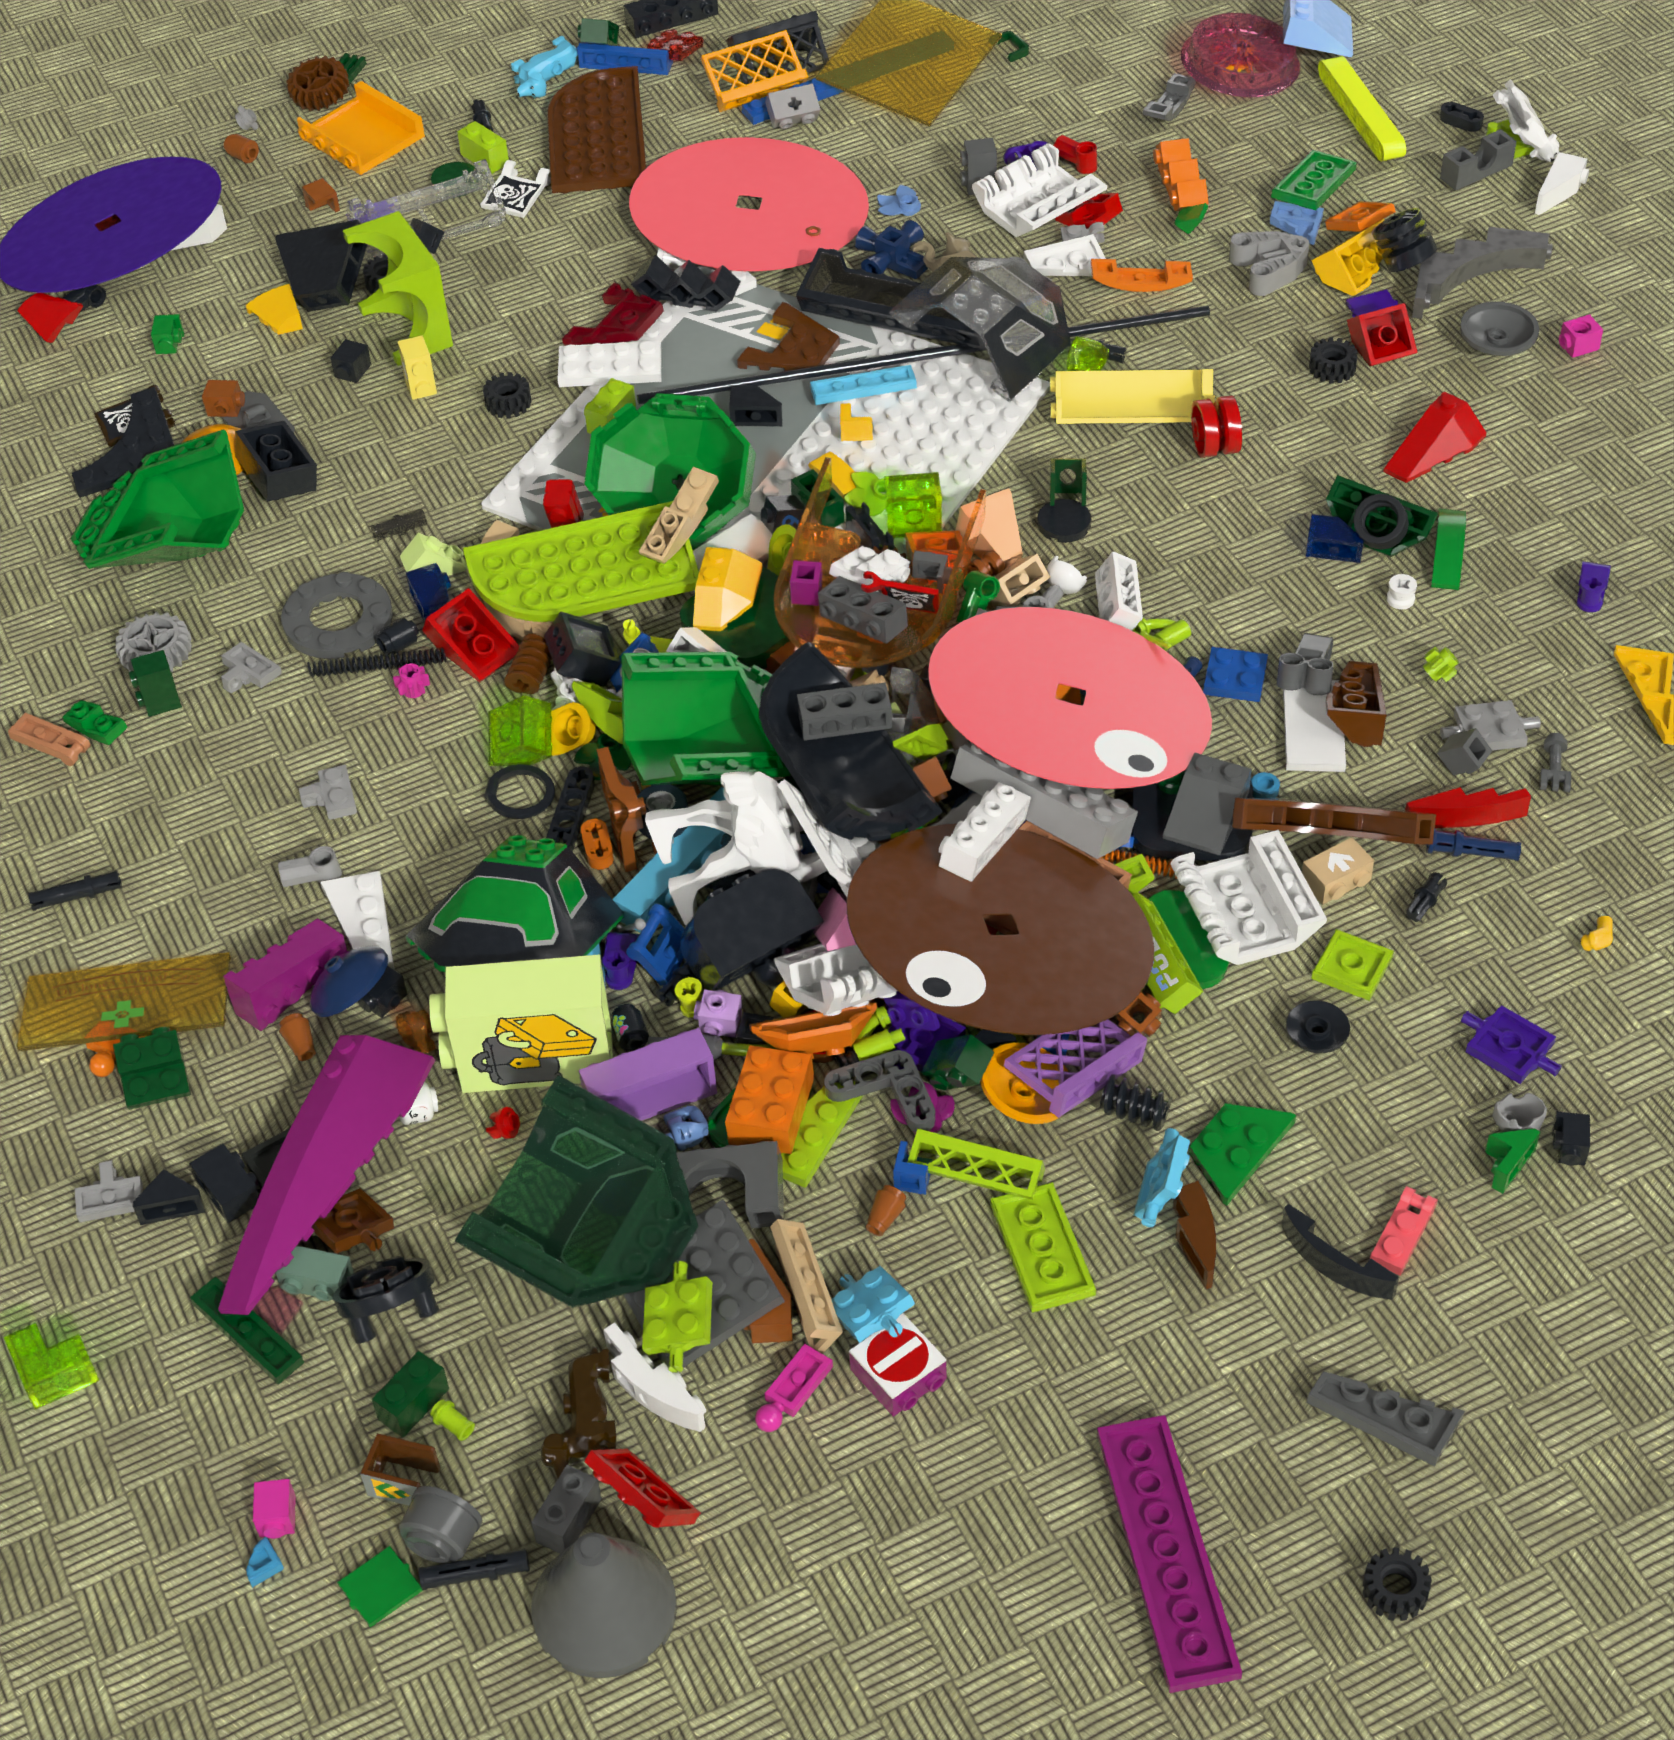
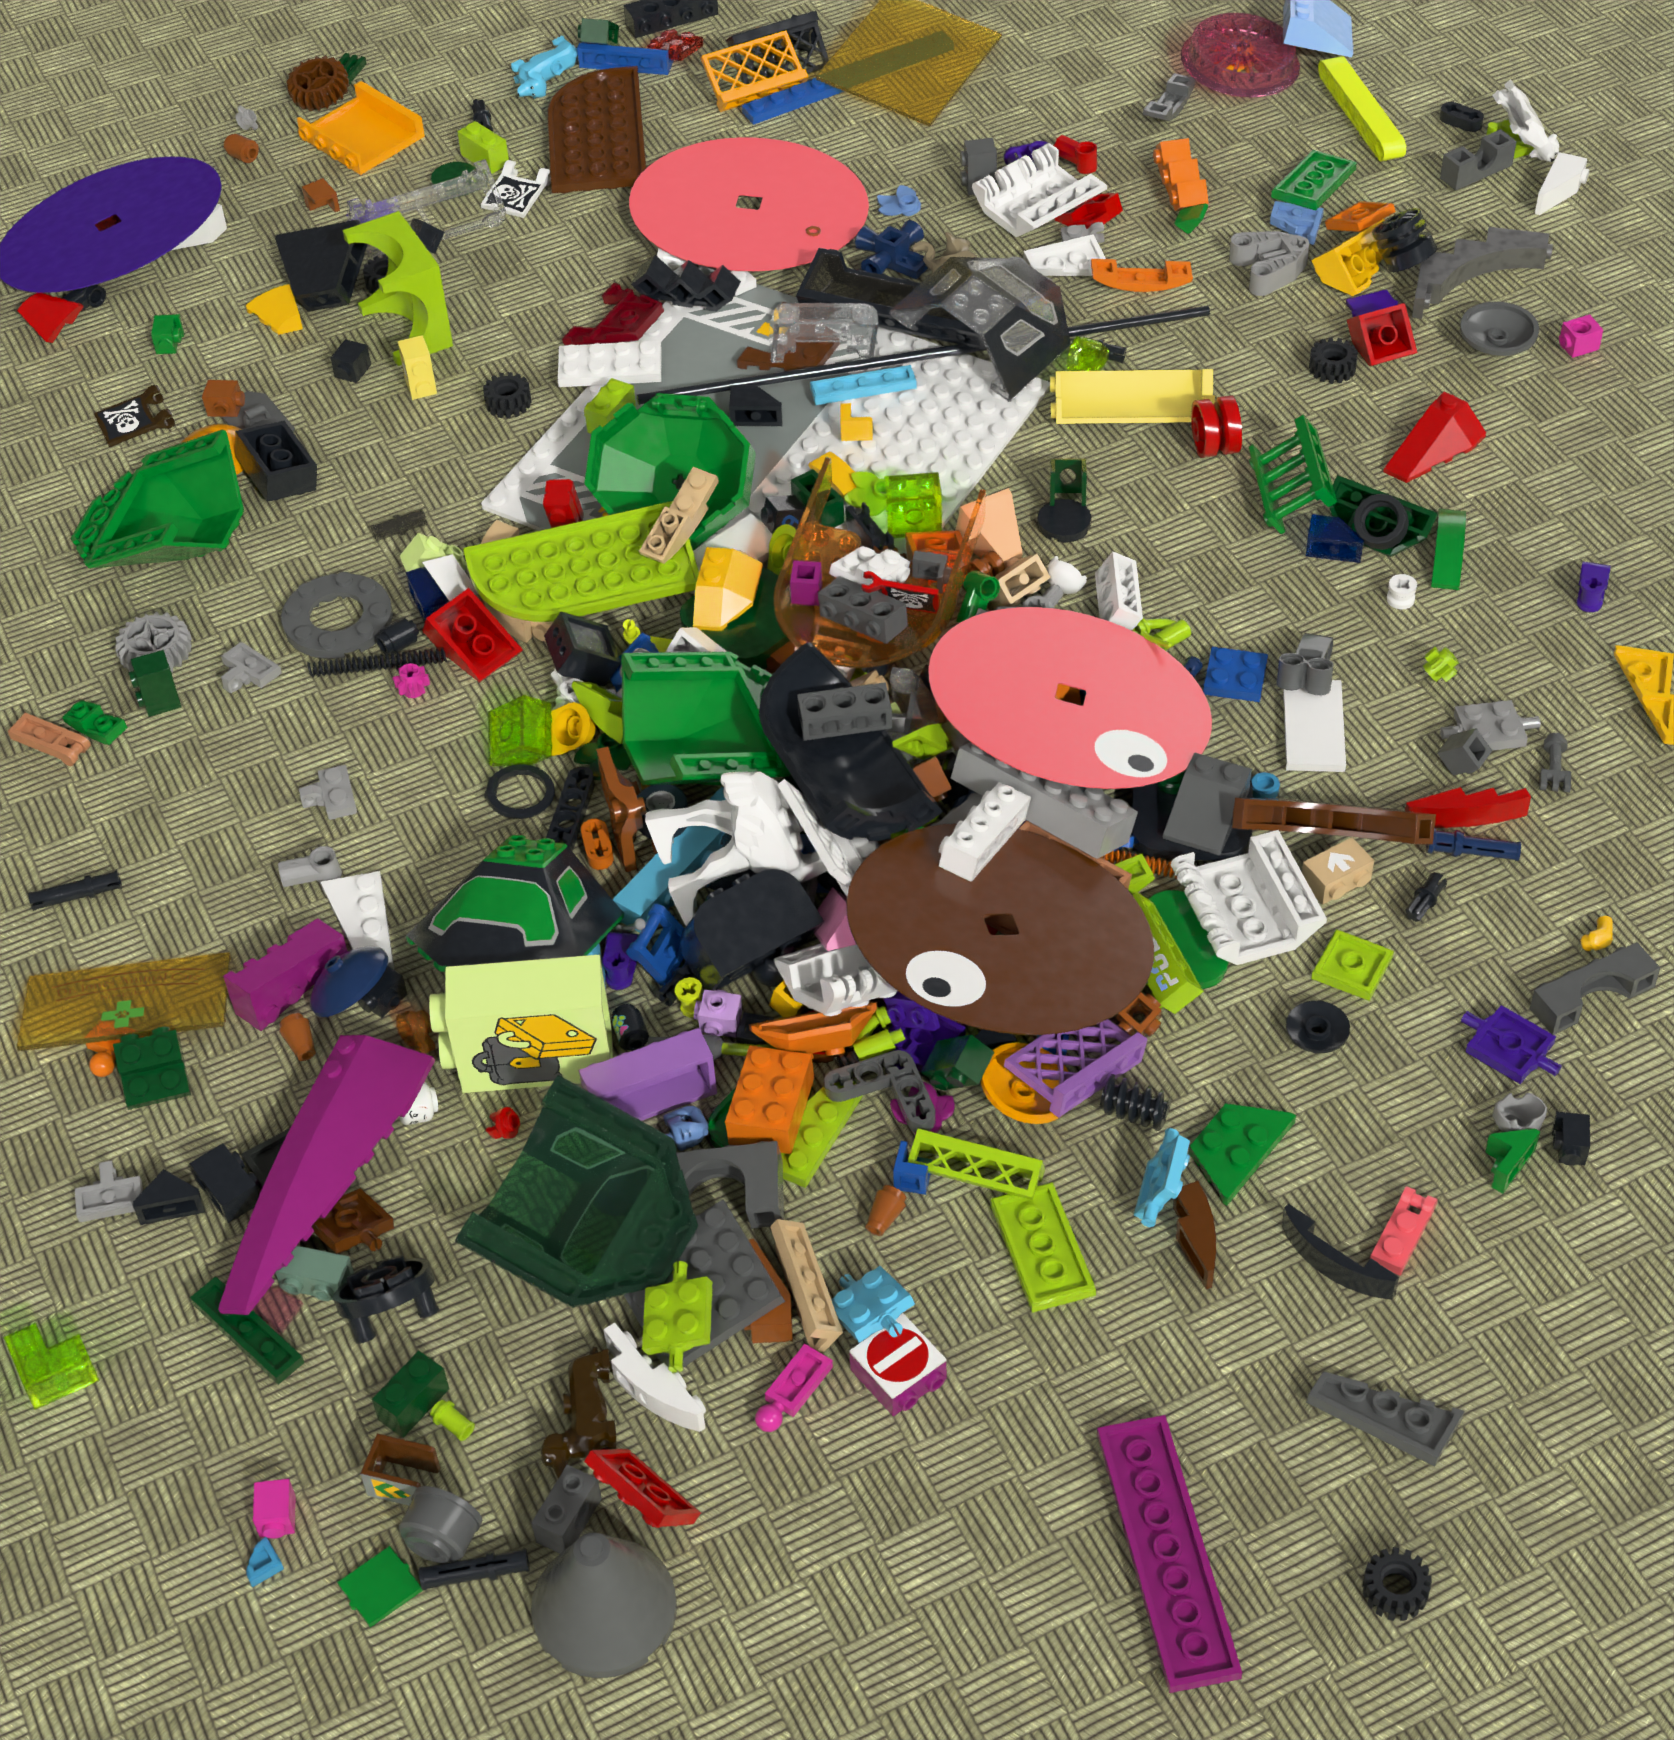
(144, 435): black plate -> none
(449, 576): none -> white sticker
(529, 665): reddish brown piece -> none
(804, 109): light grey brick -> none
(823, 323): none -> clear windscreen
(1018, 42): dark green piece -> none
(1316, 472): none -> green fence
(1358, 704): reddish brown wedge -> none
(1624, 971): none -> dark grey arch

